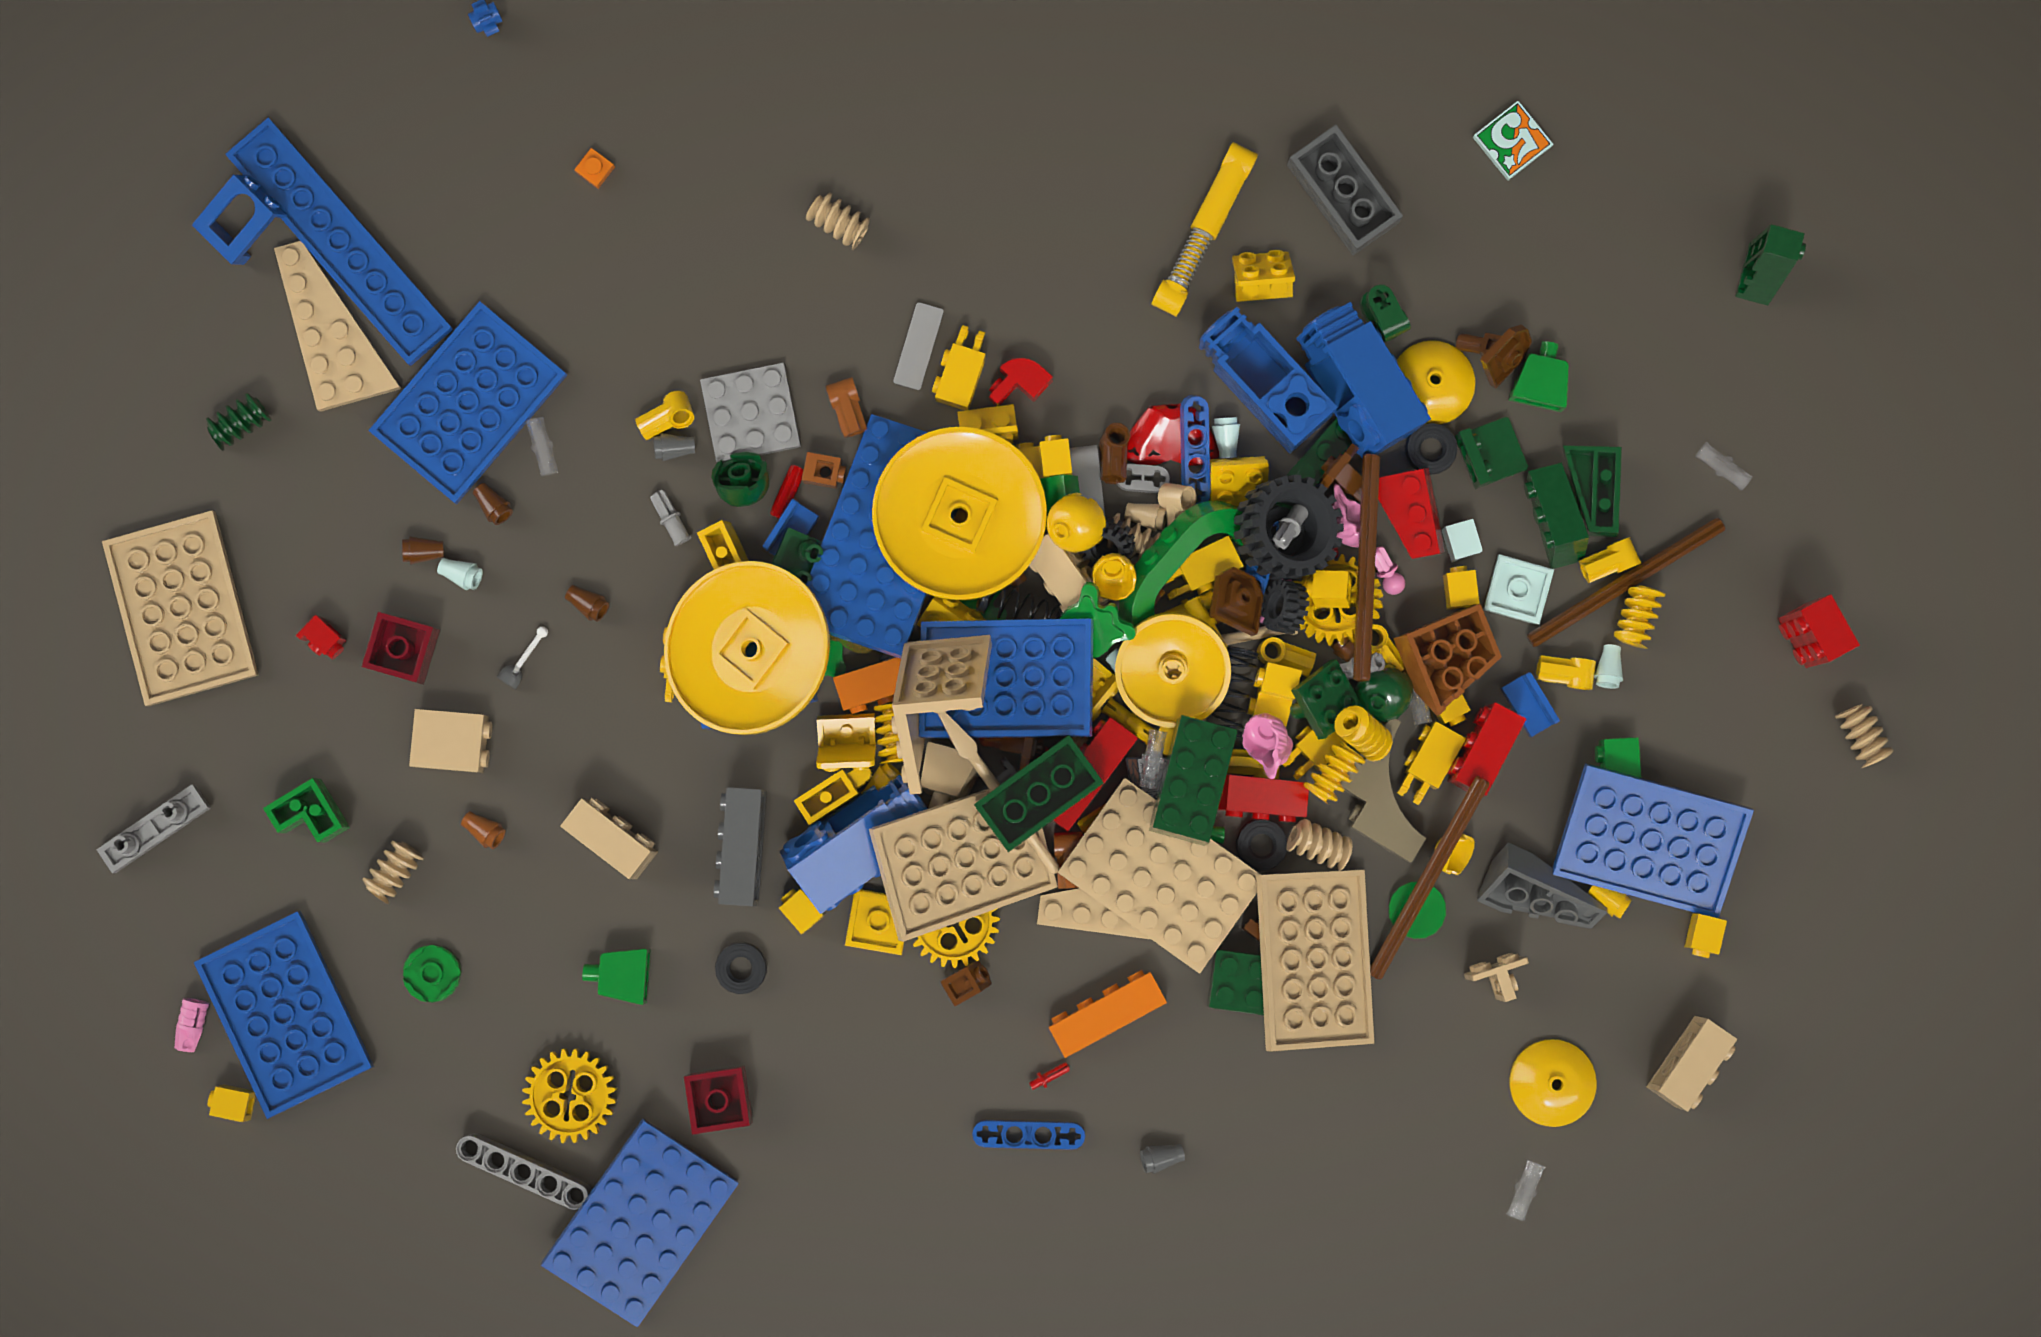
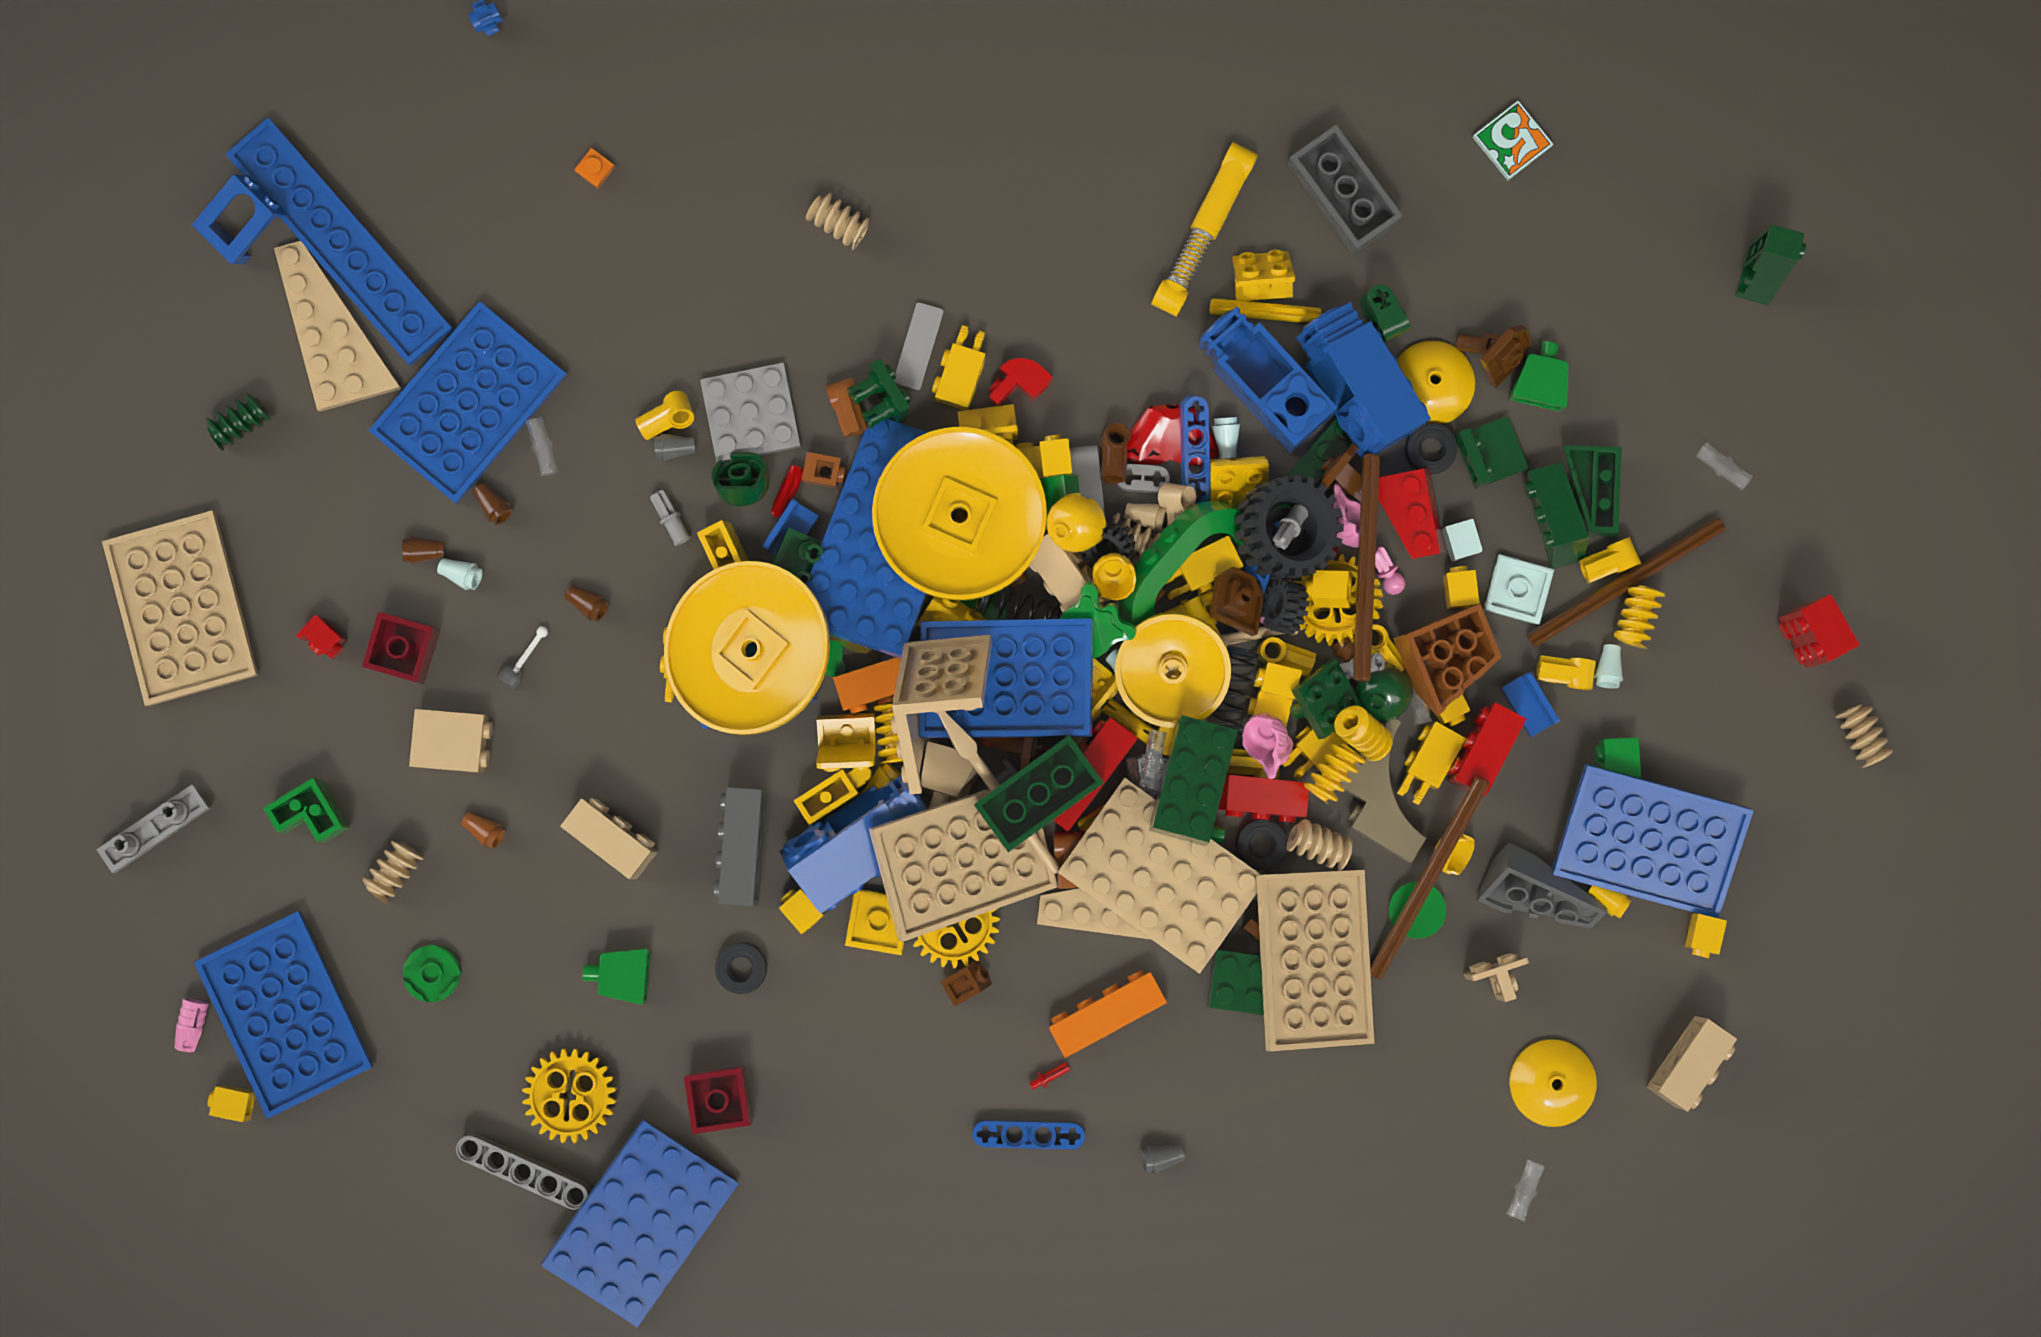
(893, 400): none -> dark green plate
(1266, 310): none -> yellow axle

